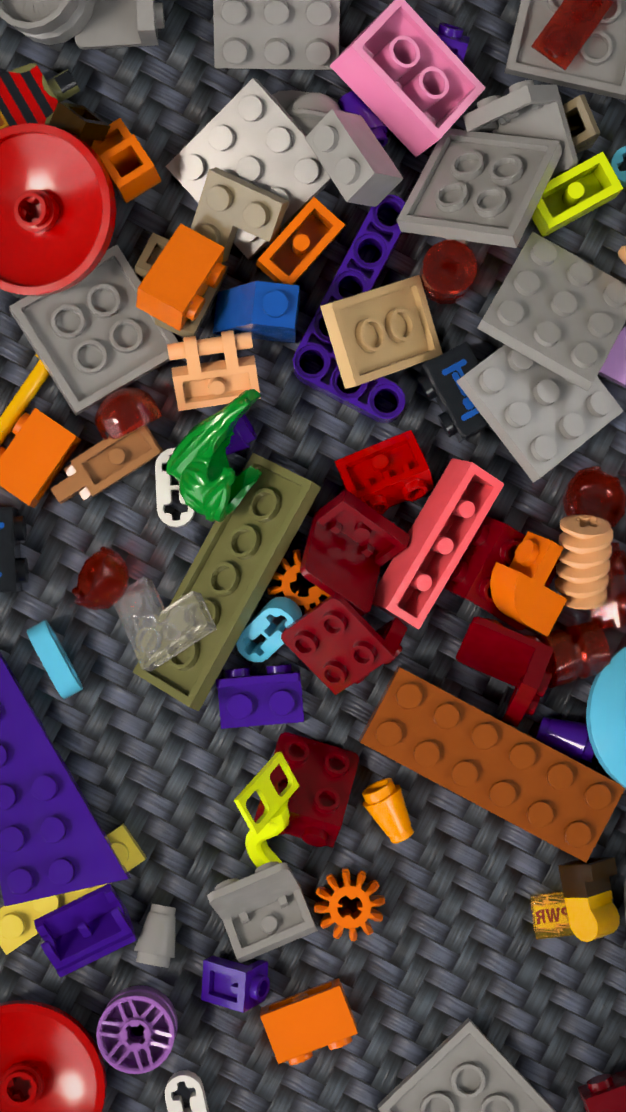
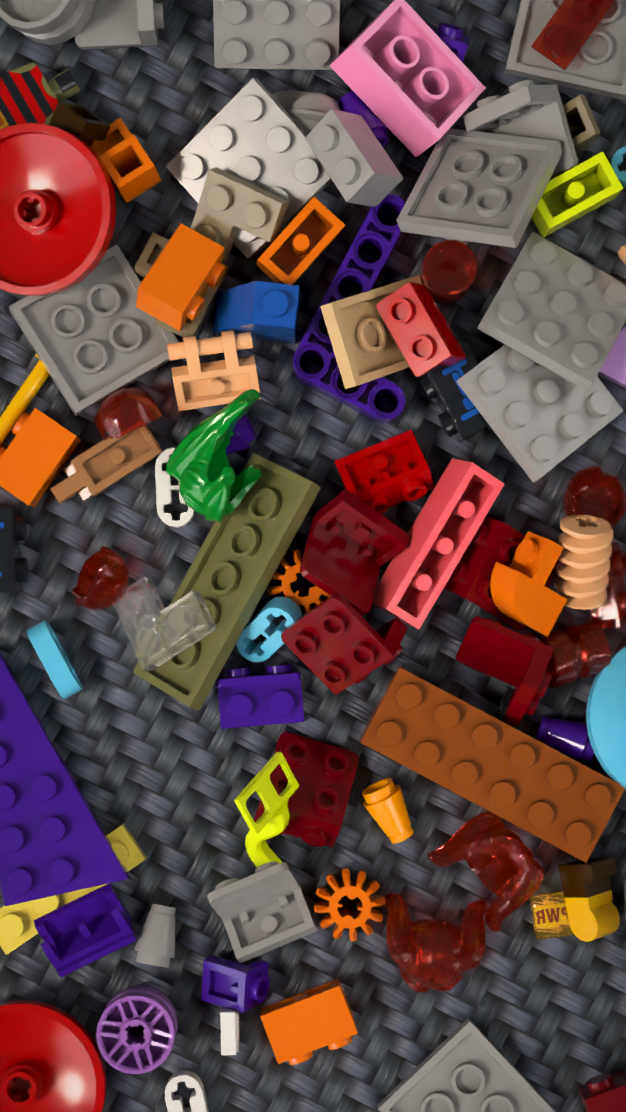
(229, 1031): none -> white tile
(419, 329): none -> bracket
(434, 950): none -> clear red hair
(498, 861): none -> clear red hair

